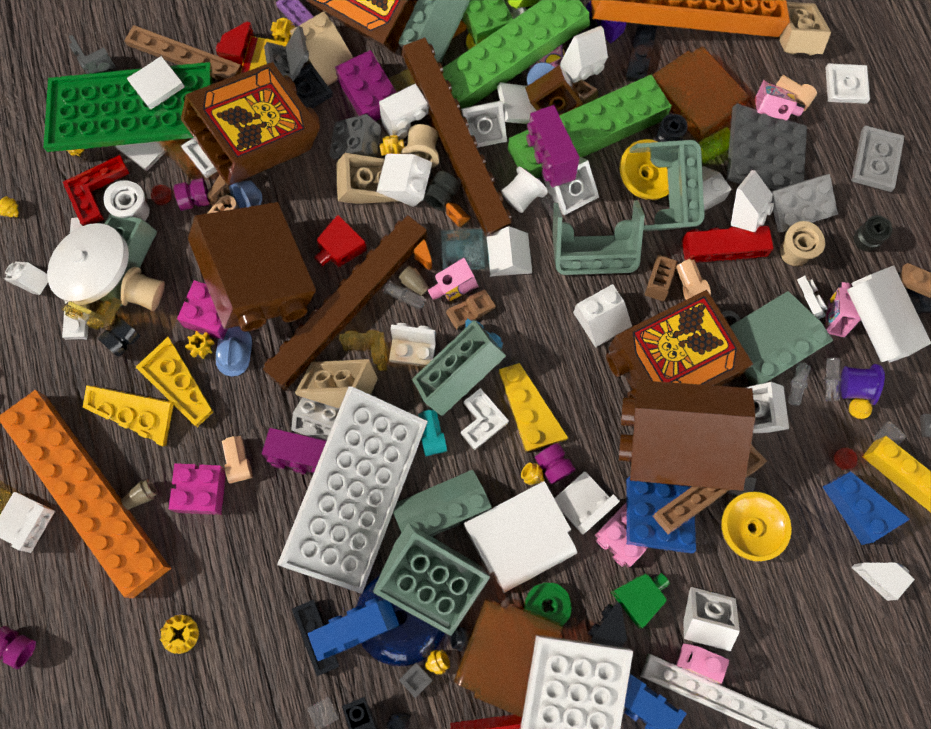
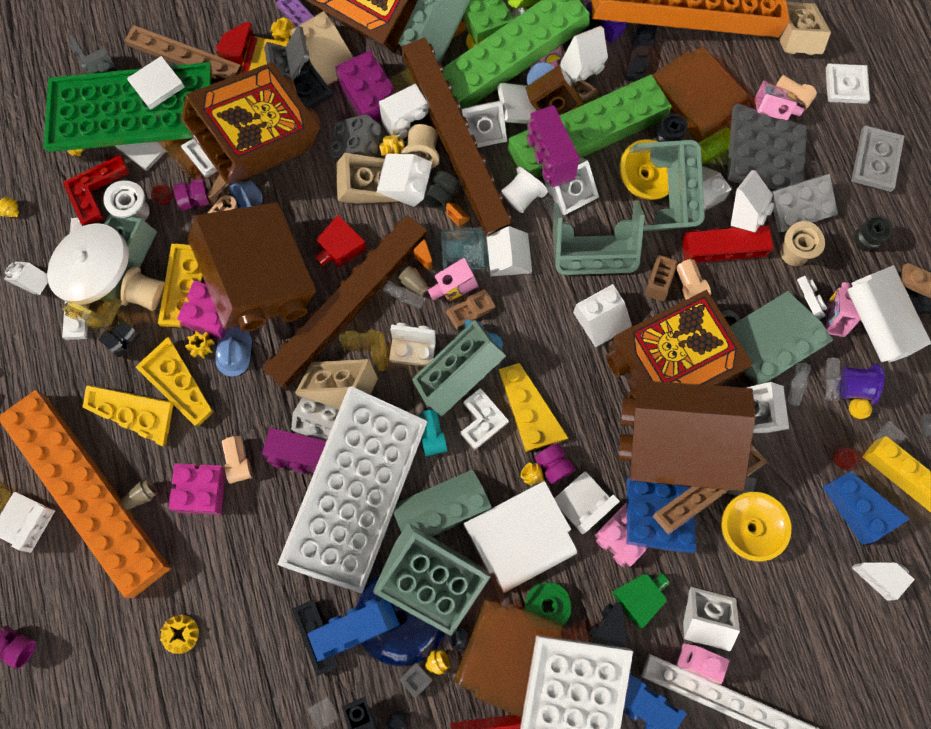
(180, 275): none -> yellow wing

